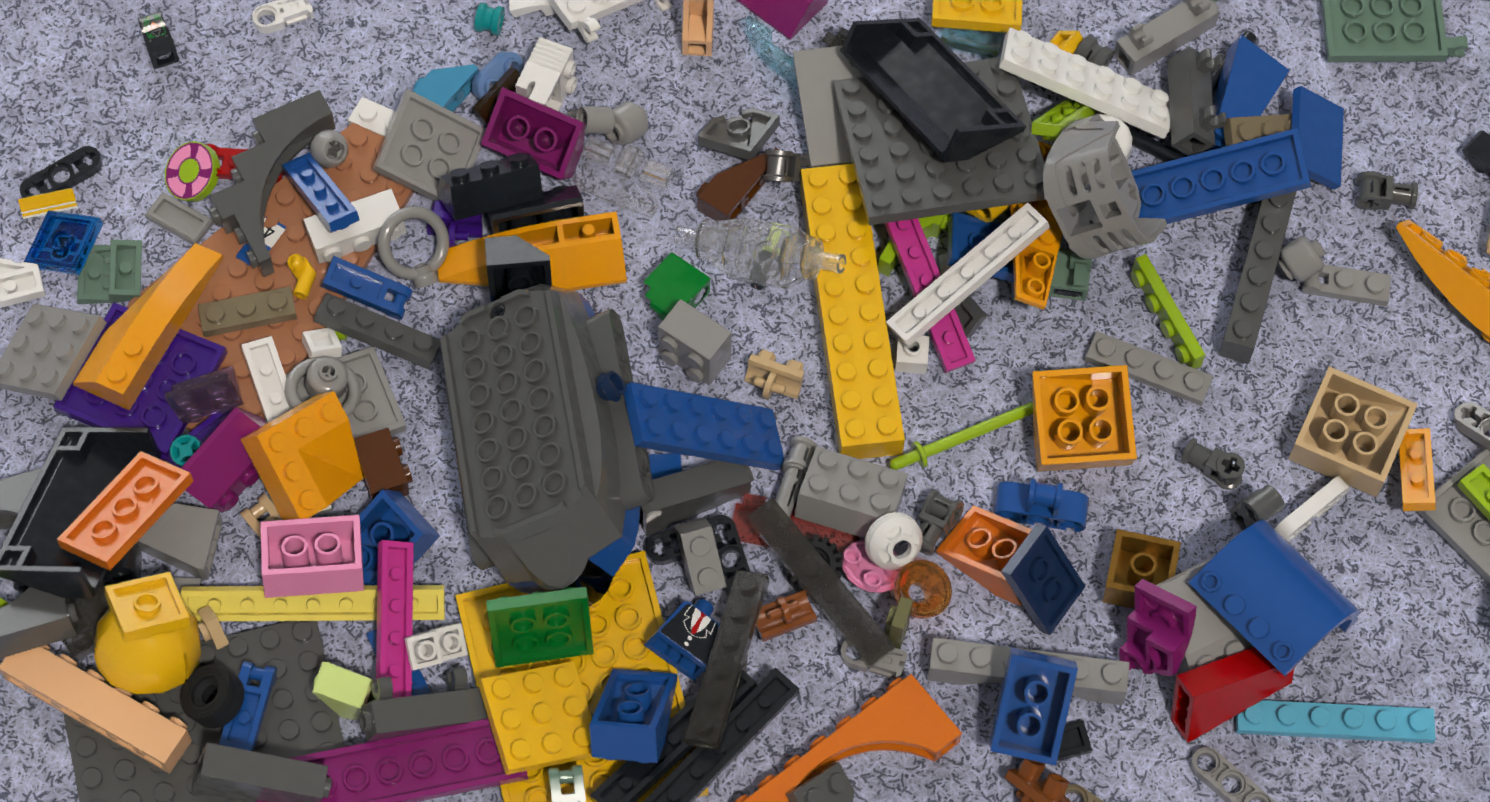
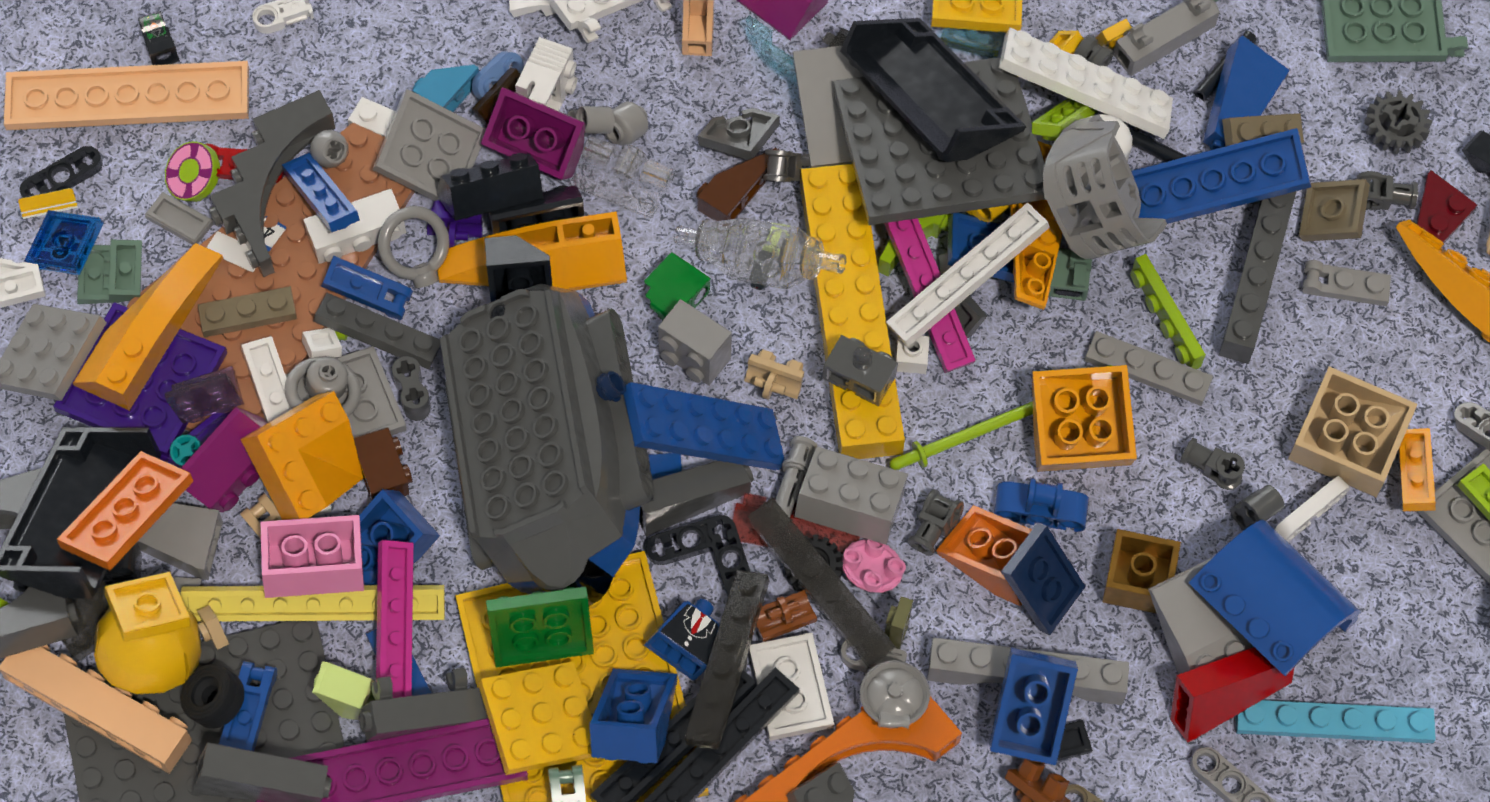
(126, 95): none -> light nougat plate
(231, 250): none -> white sticker
(304, 274): yellow arm -> none
(411, 388): none -> dark grey axle
(435, 646): white slope -> none
(489, 19): teal wheel -> none
(700, 556): light grey brick -> none
(800, 663): none -> white plate
(860, 369): none -> dark grey piece
(886, 533): white piece -> none
(894, 694): none -> light grey piece
(931, 580): clear orange piece -> none
(1112, 34): none -> yellow plate
(1157, 630): magenta slope -> none
(1191, 100): dark grey brick -> none
(1302, 258): light grey head -> none
(1320, 134): blue tile -> none
(1334, 210): none -> dark tan plate
(1408, 133): none -> dark grey gear
(1443, 207): none -> dark red wing

